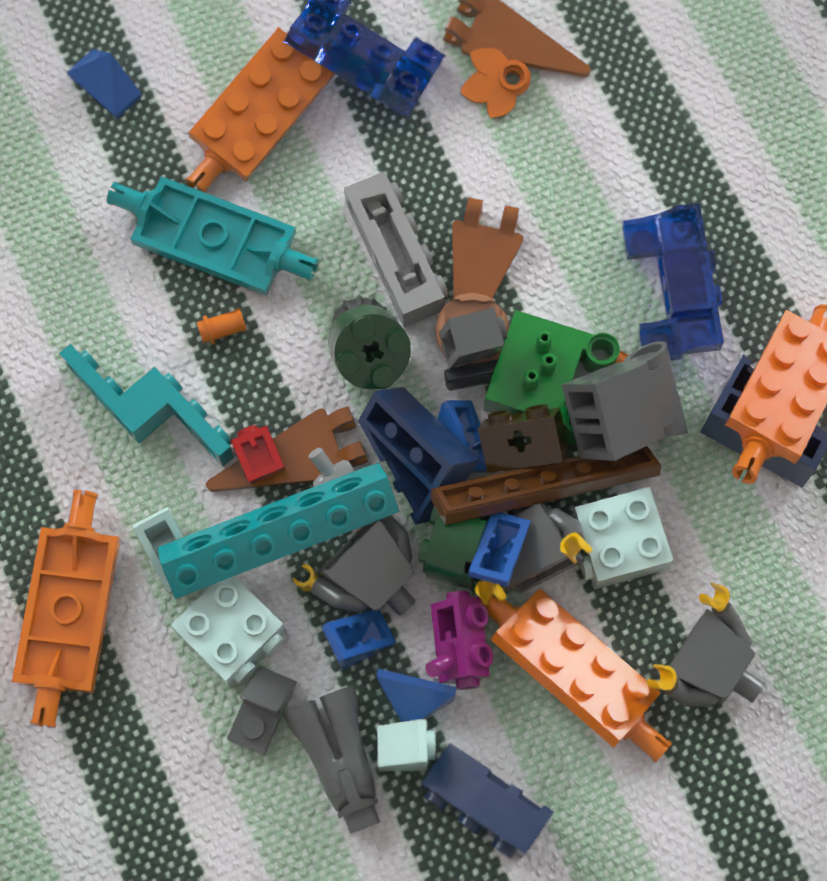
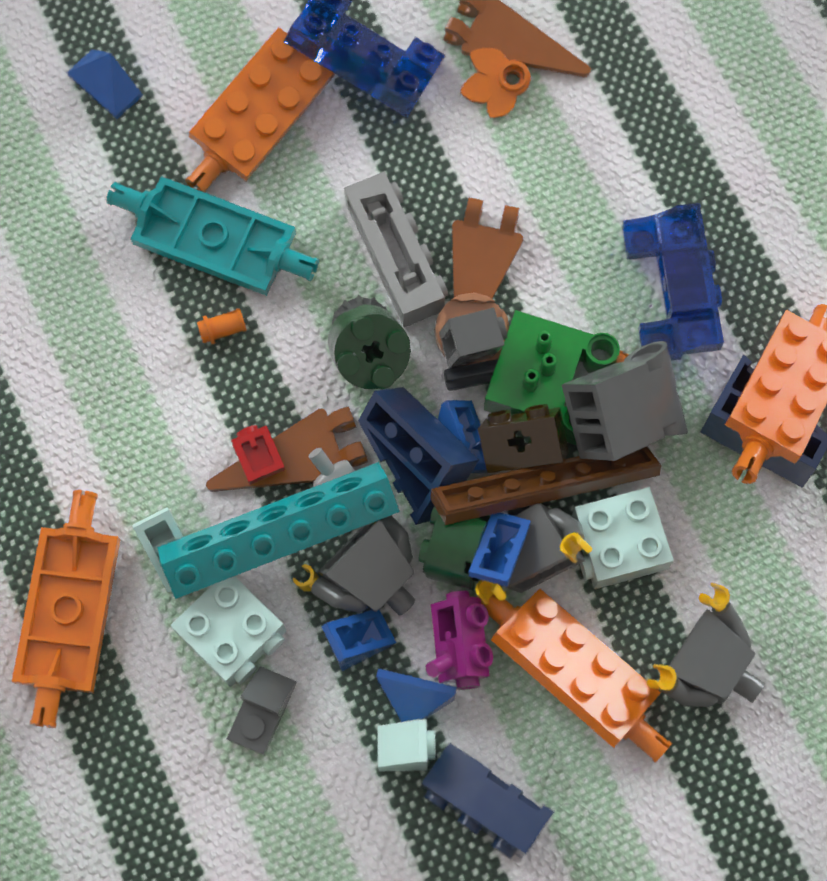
(148, 404): teal bracket -> none
(345, 780): dark grey piece -> none

